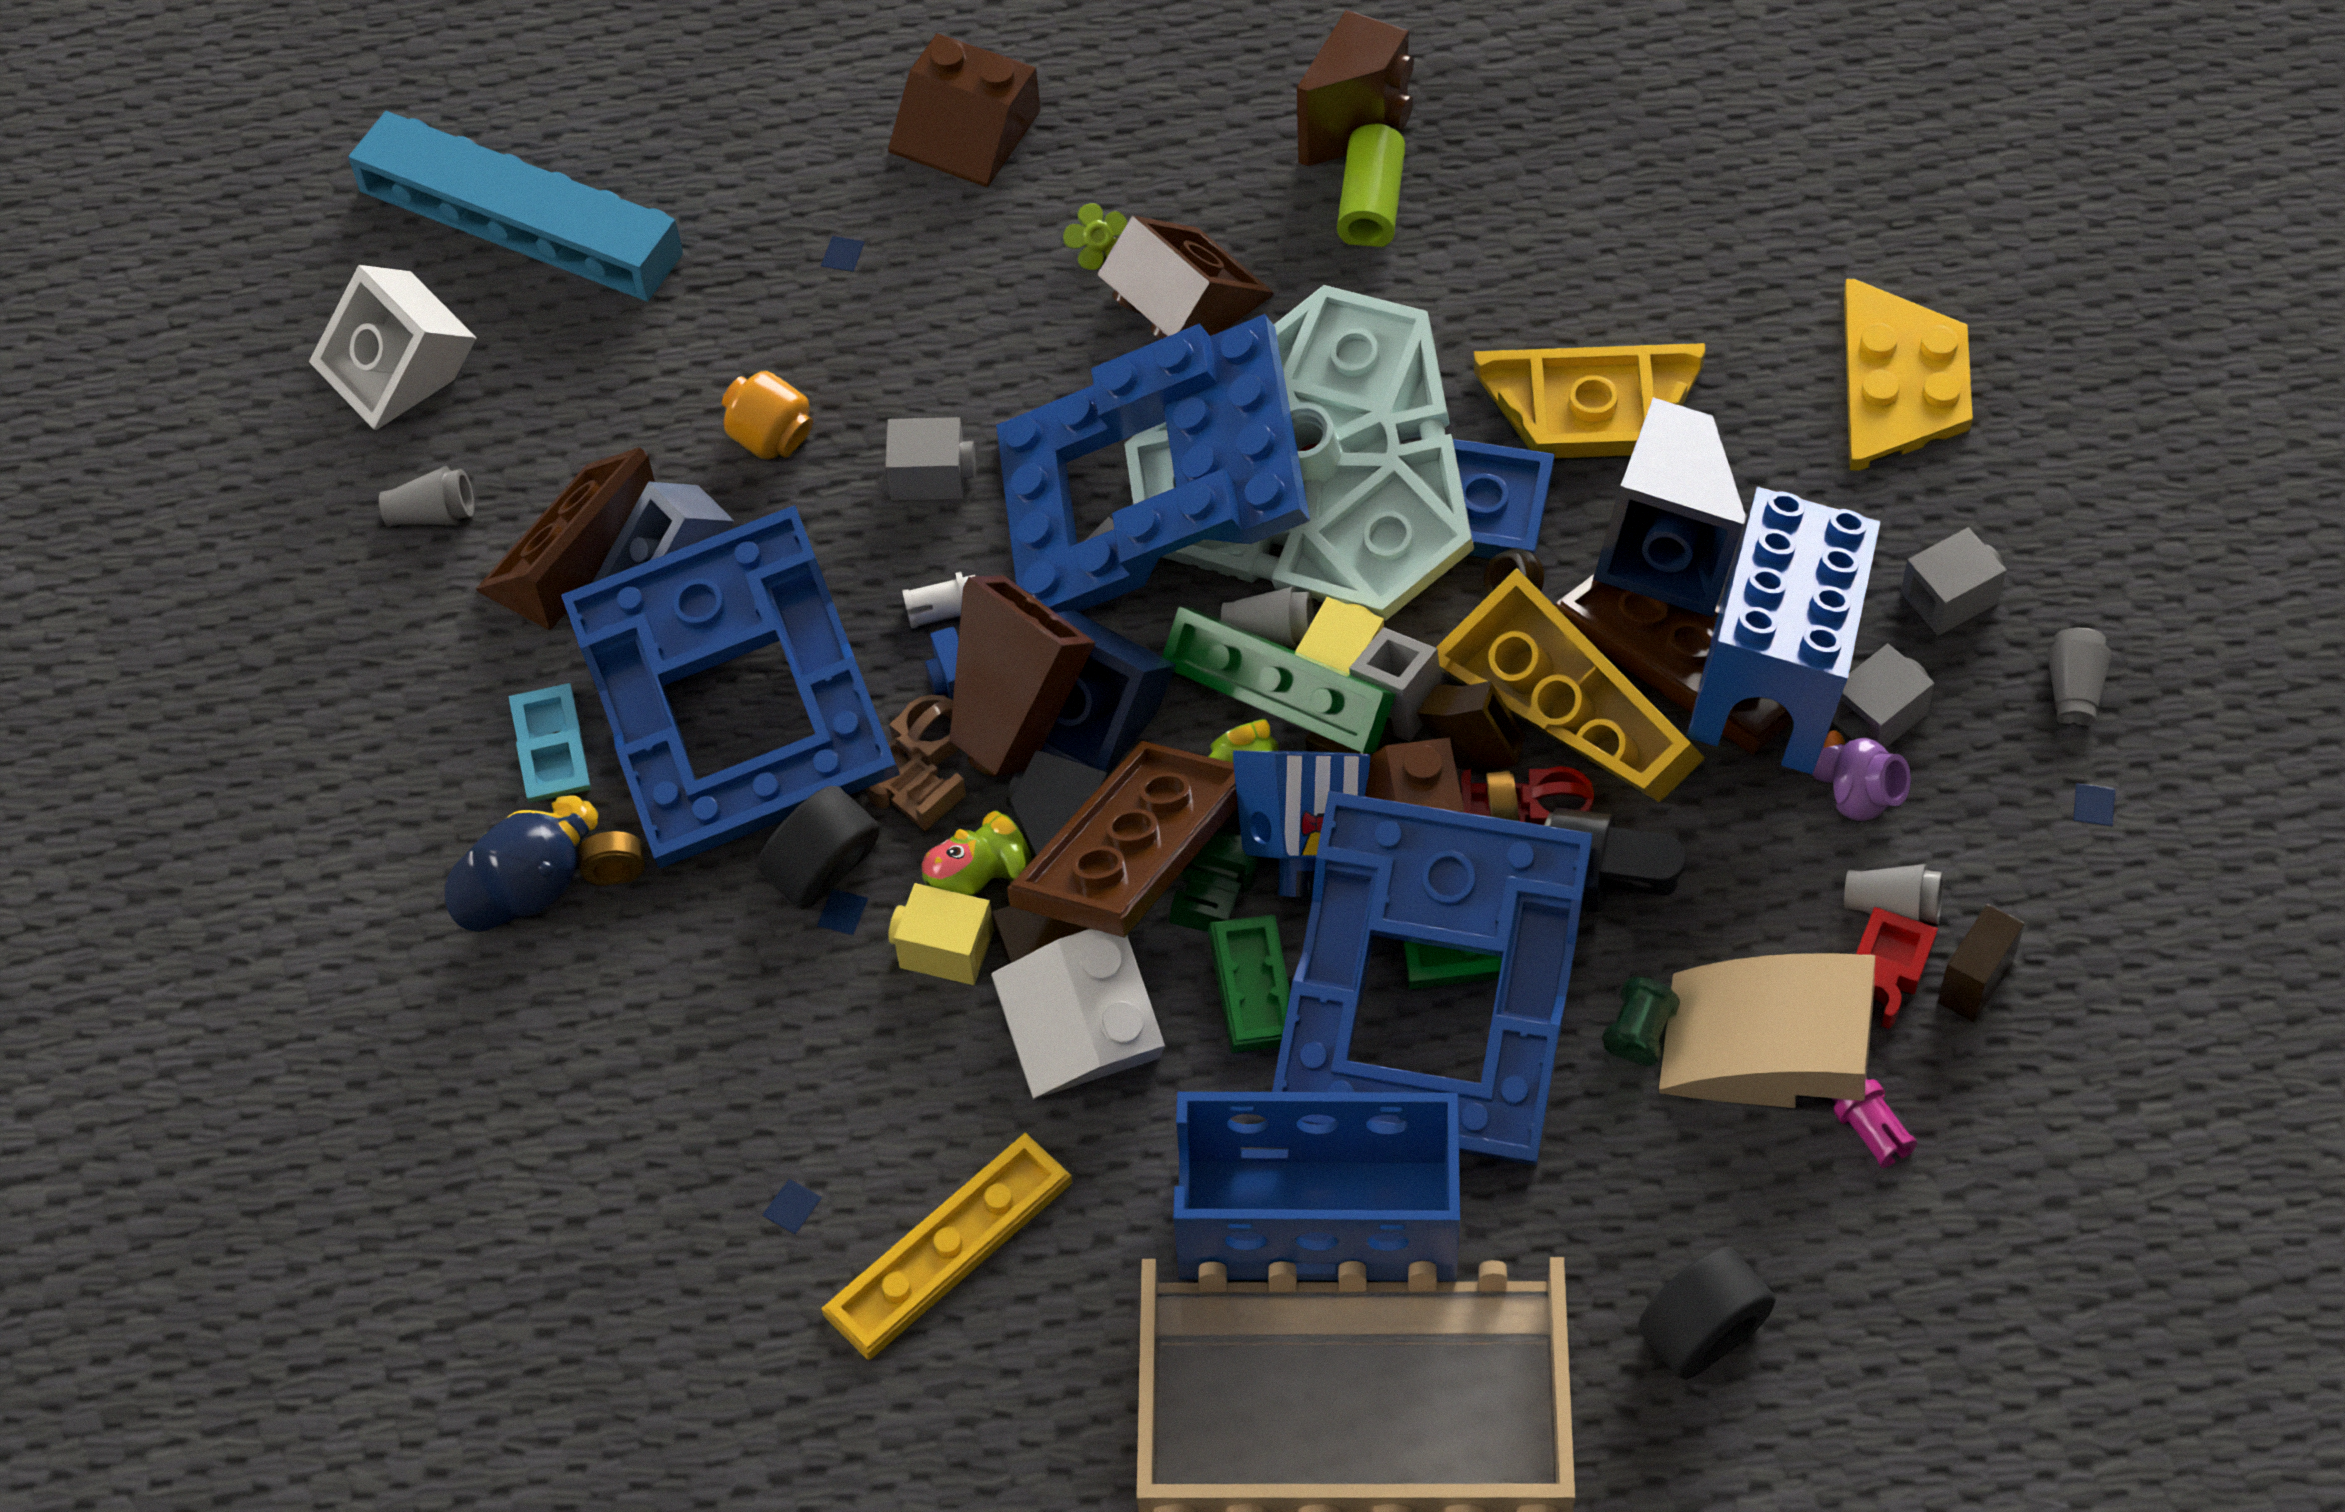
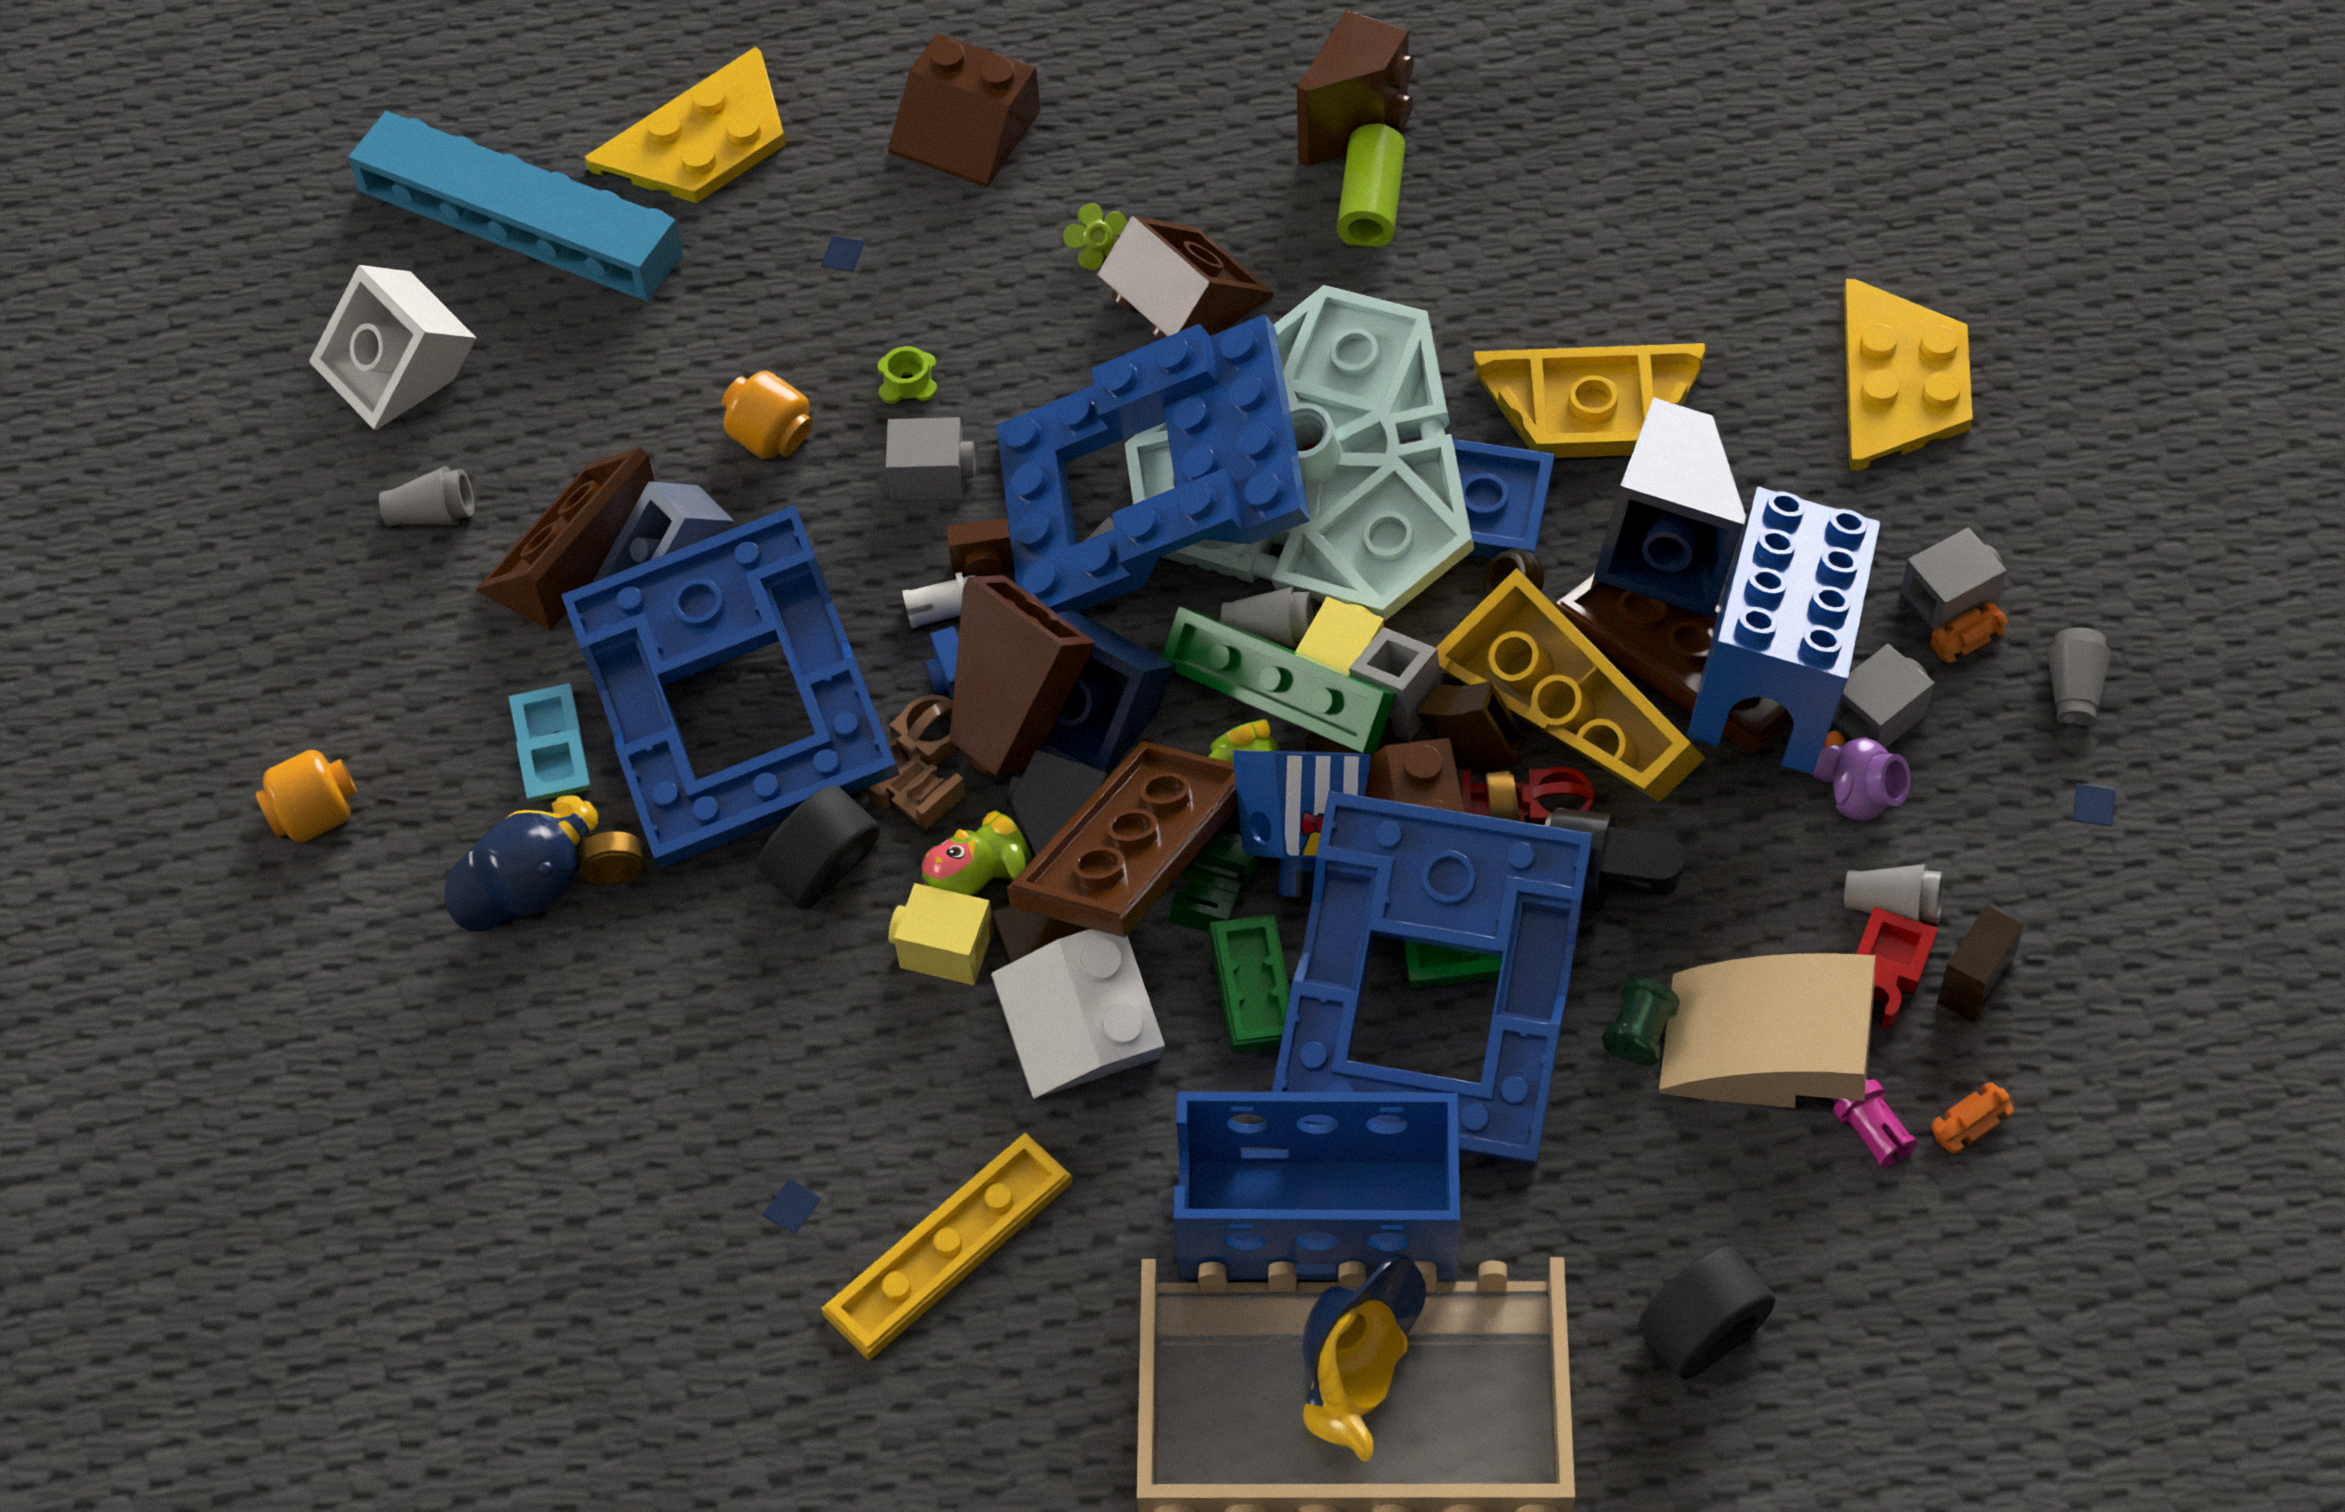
(306, 796): none -> light orange head
(701, 135): none -> yellow wing
(842, 912): dark blue window -> none
(904, 362): none -> lime plate
(980, 548): none -> reddish brown plate
(1353, 1349): none -> yellow hair
(1968, 632): none -> orange piece
(1972, 1118): none -> orange piece

